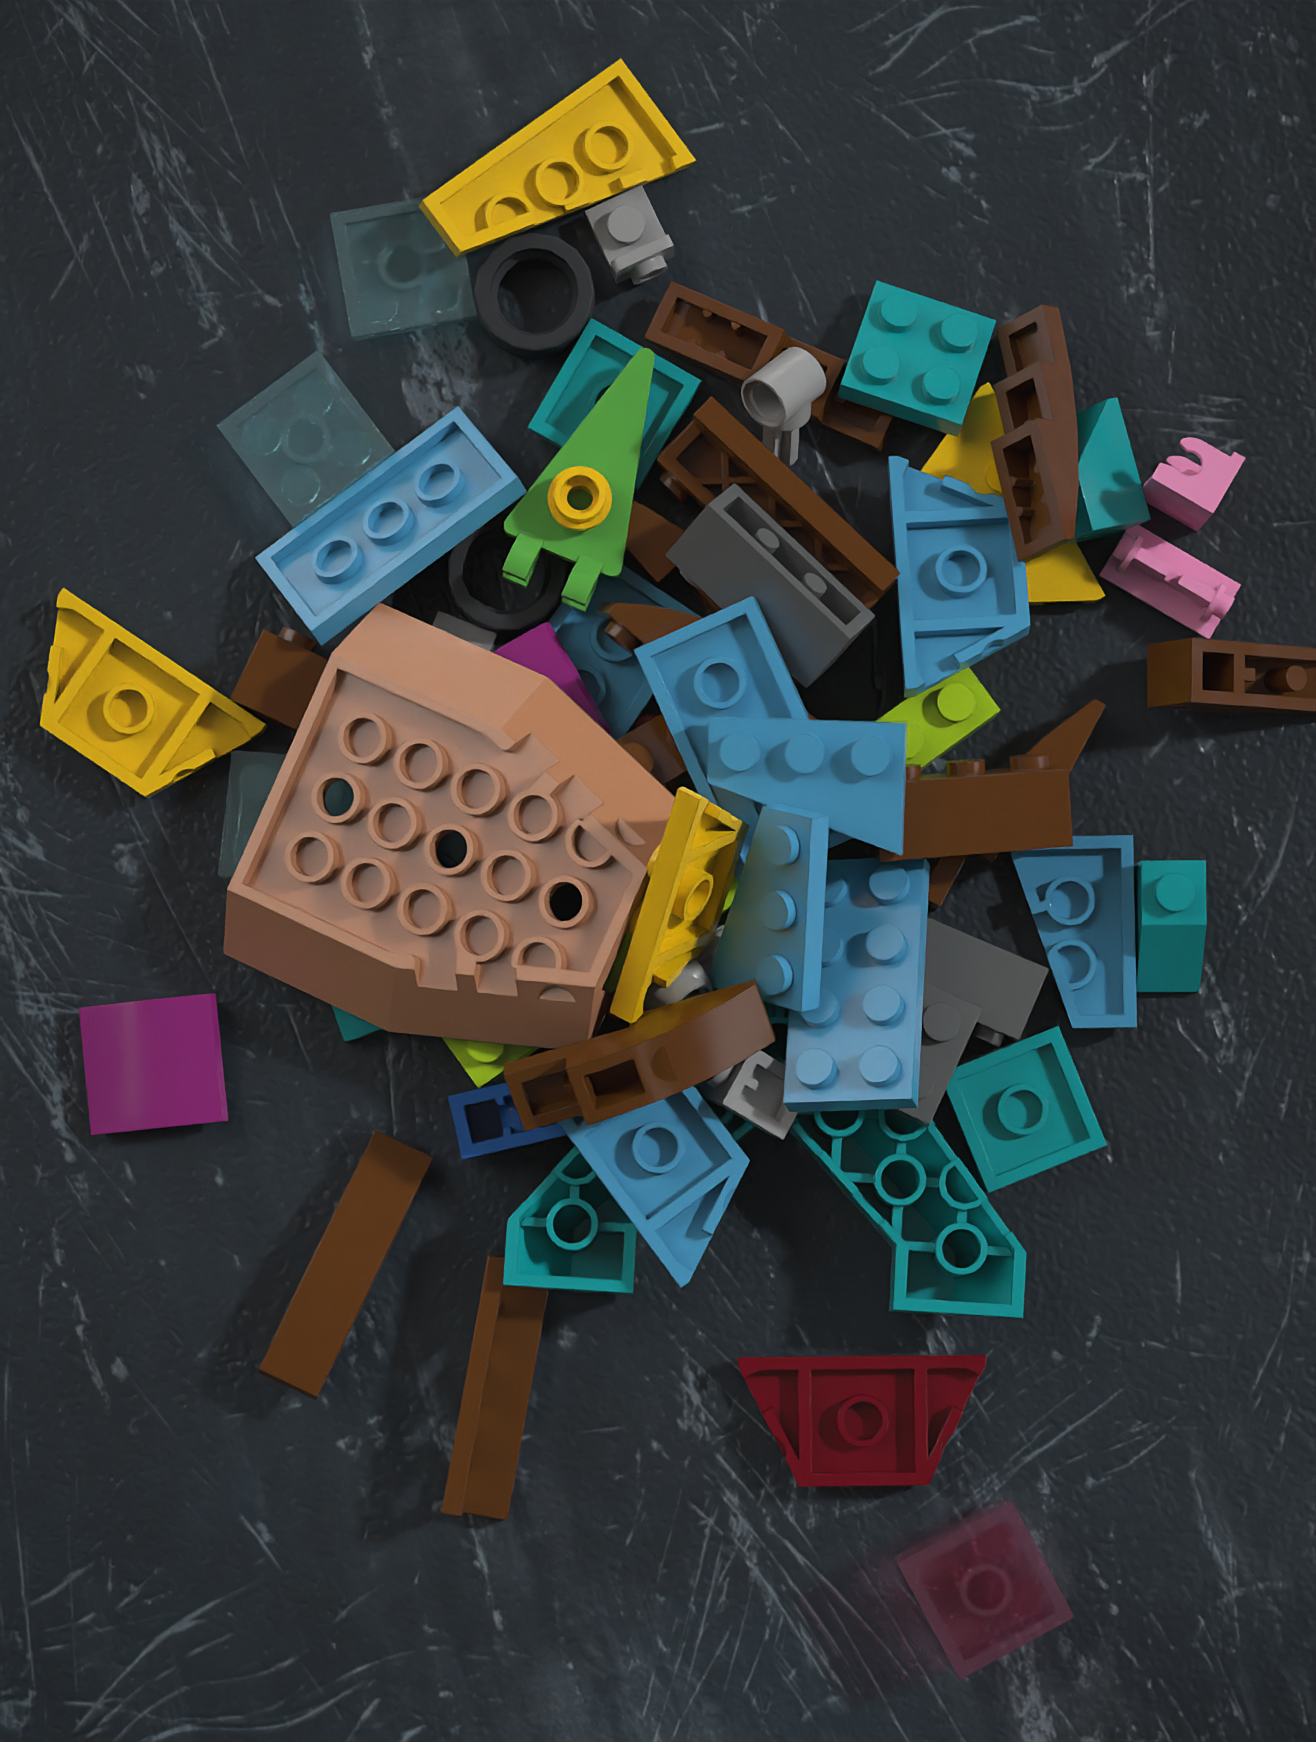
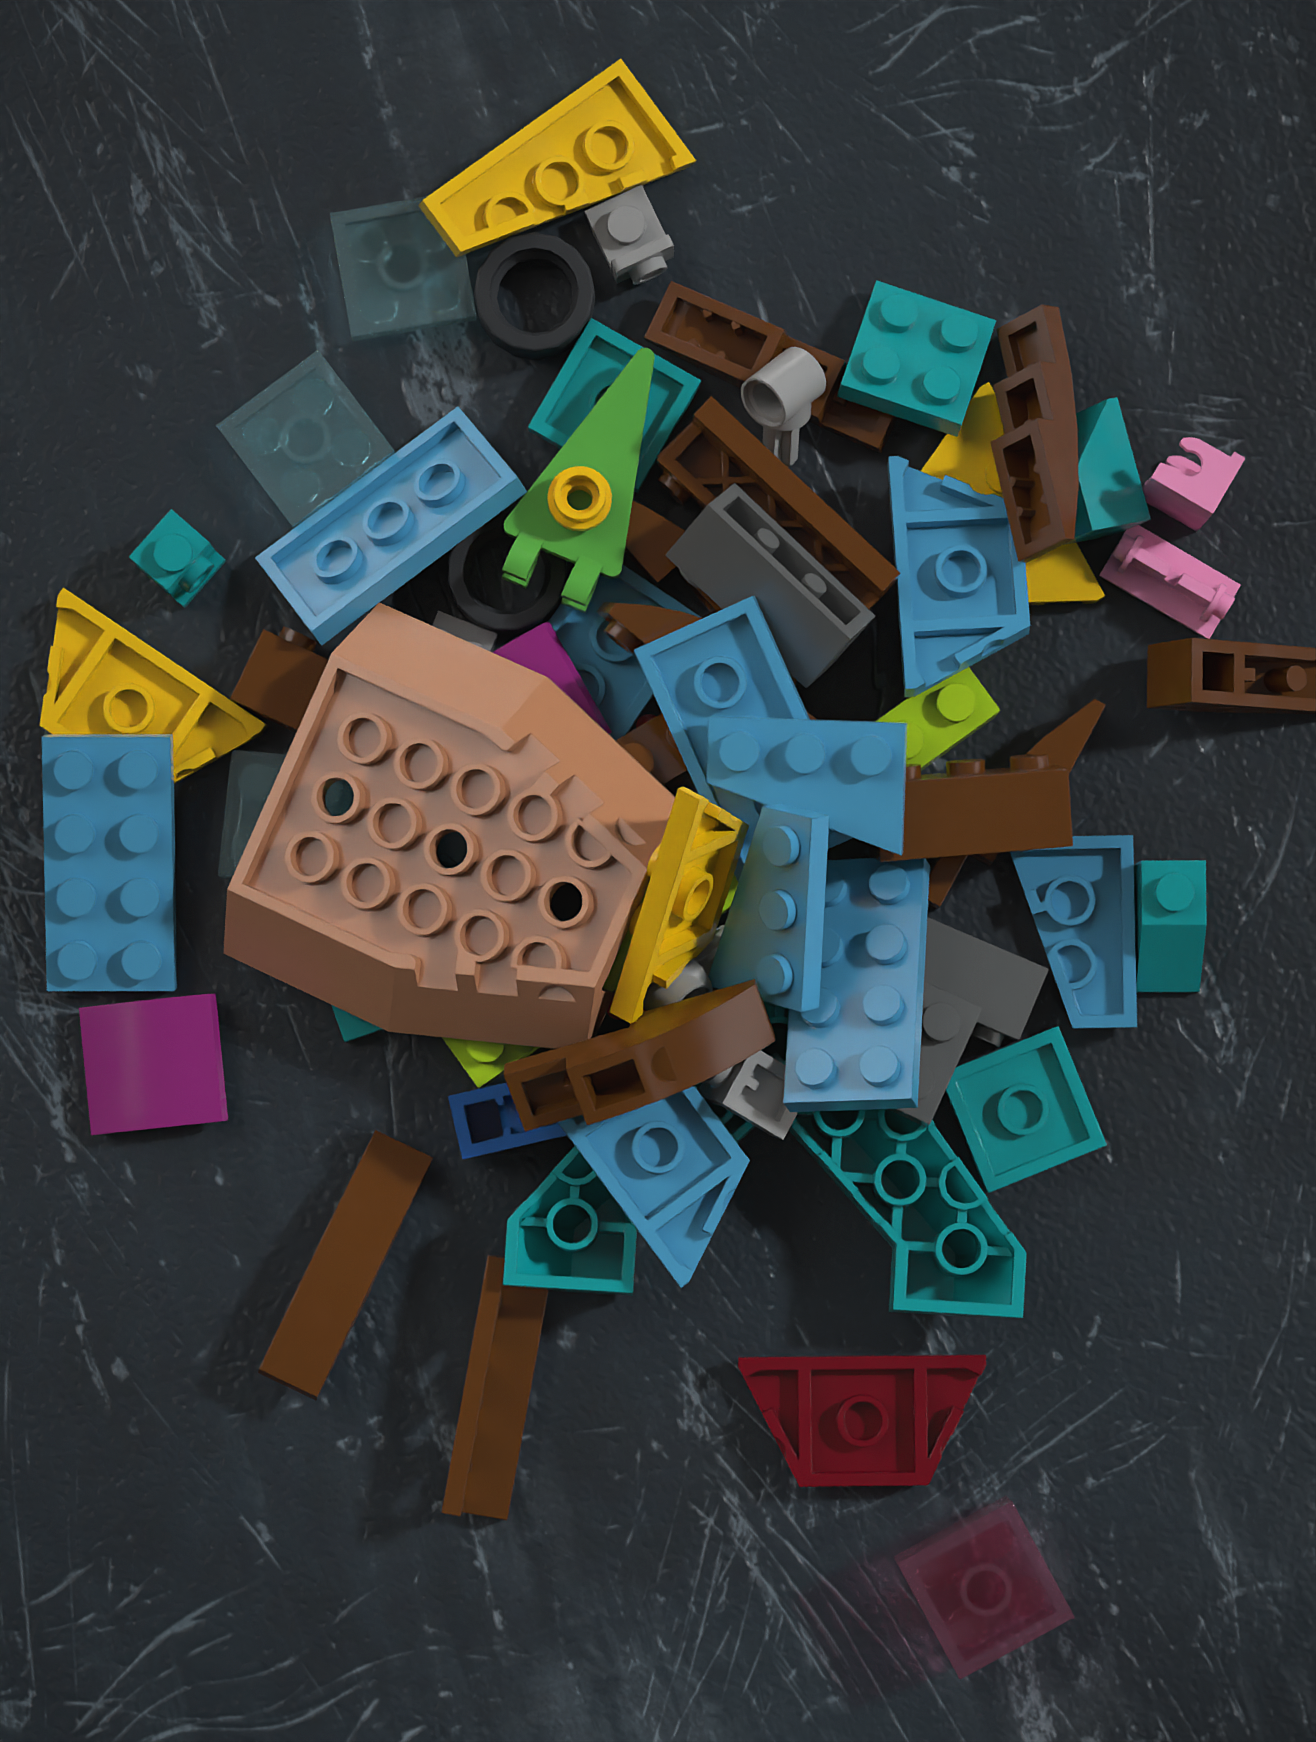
(109, 862): none -> dark azure plate
(177, 558): none -> teal brick

